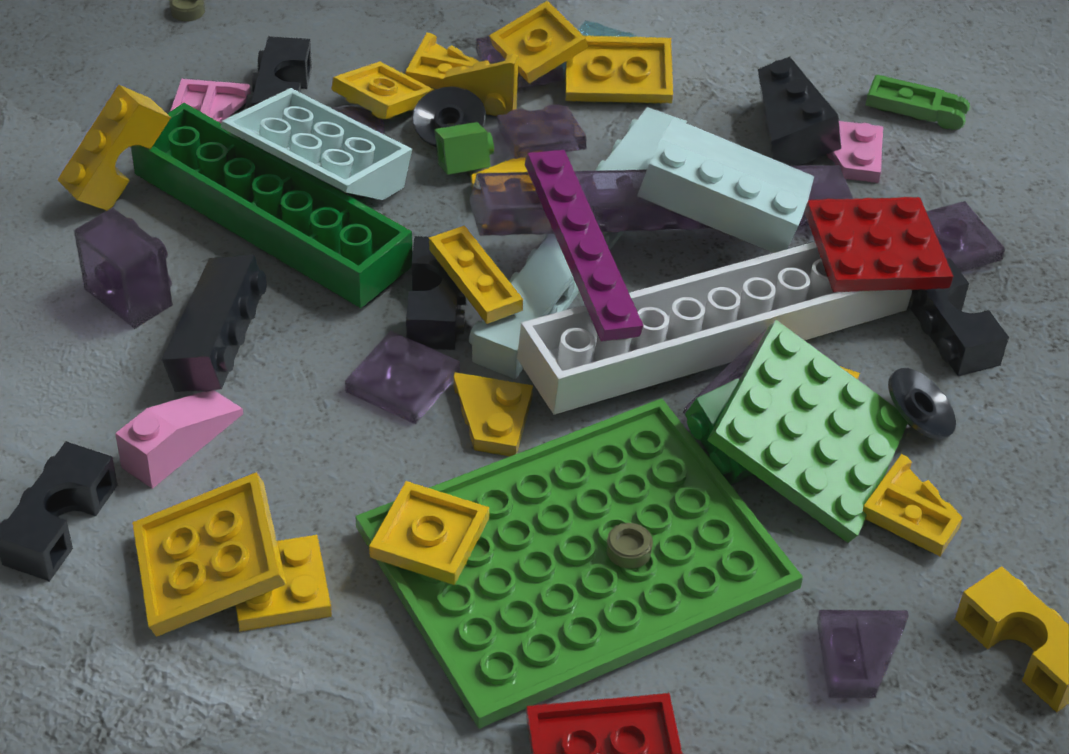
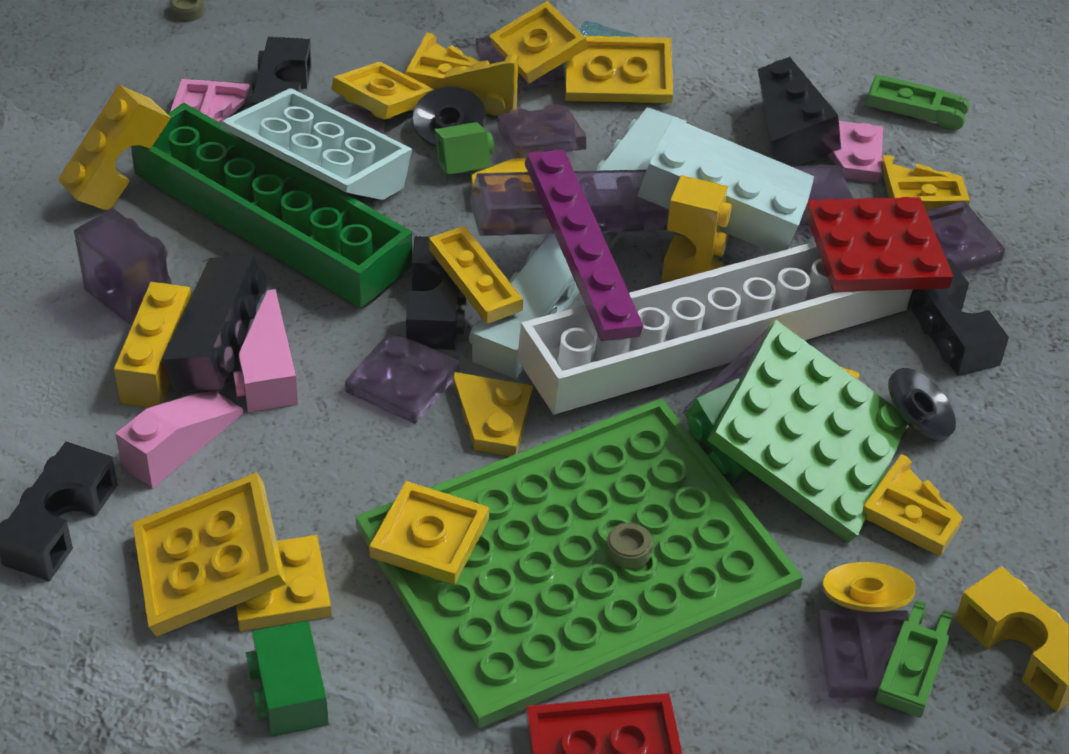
(140, 368): none -> yellow arch
(266, 361): none -> bright pink slope
(289, 677): none -> green brick
(699, 213): none -> yellow arch
(869, 587): none -> yellow dish
(914, 662): none -> bright green hinge
(932, 186): none -> yellow wing

